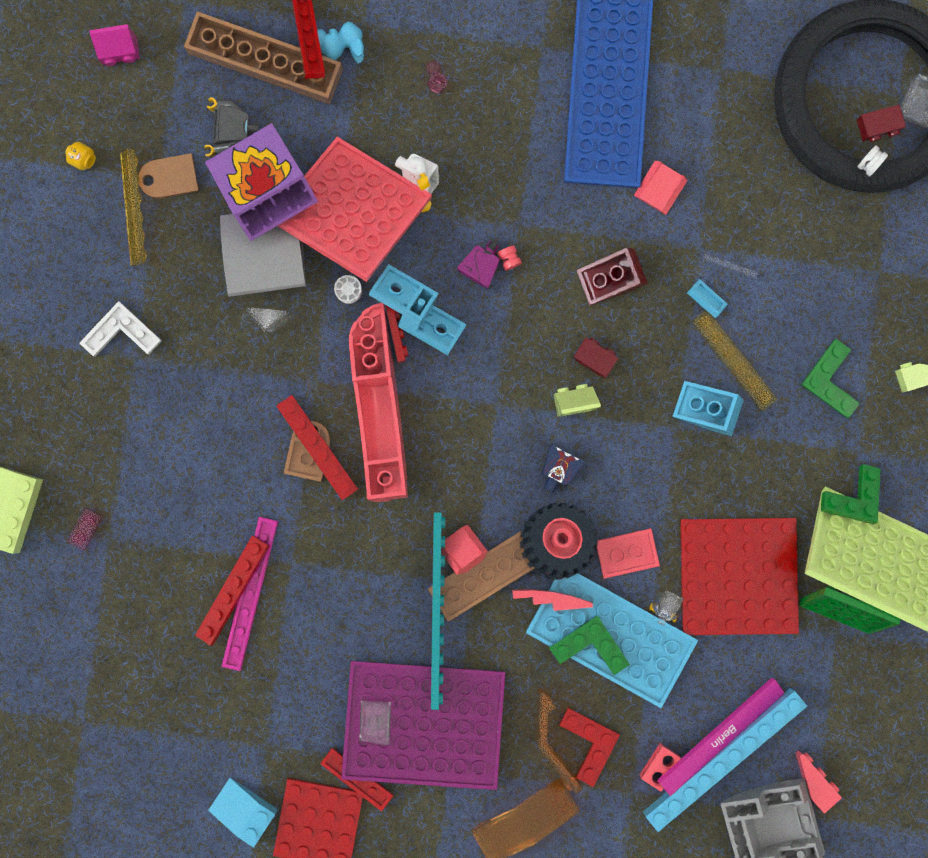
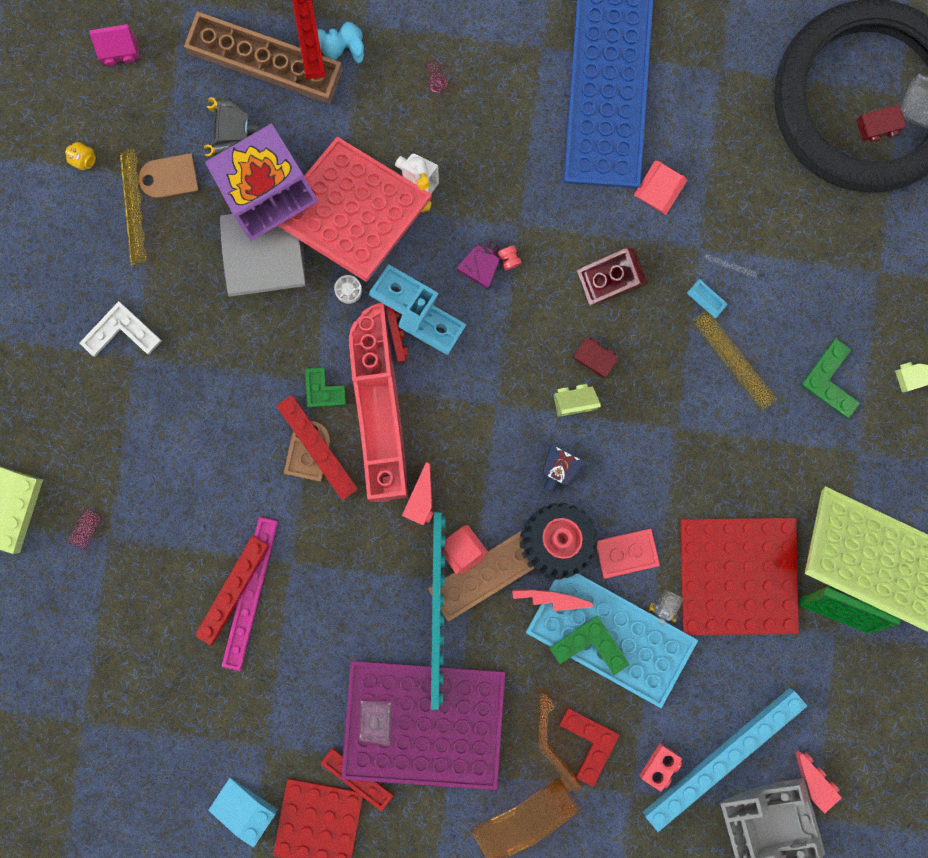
(269, 319): clear slope -> none
(318, 394): none -> green plate
(420, 502): none -> coral slope
(708, 408): medium azure slope -> none
(720, 736): dark pink tile -> none
(867, 503): green plate -> none
(872, 160): white wheel -> none

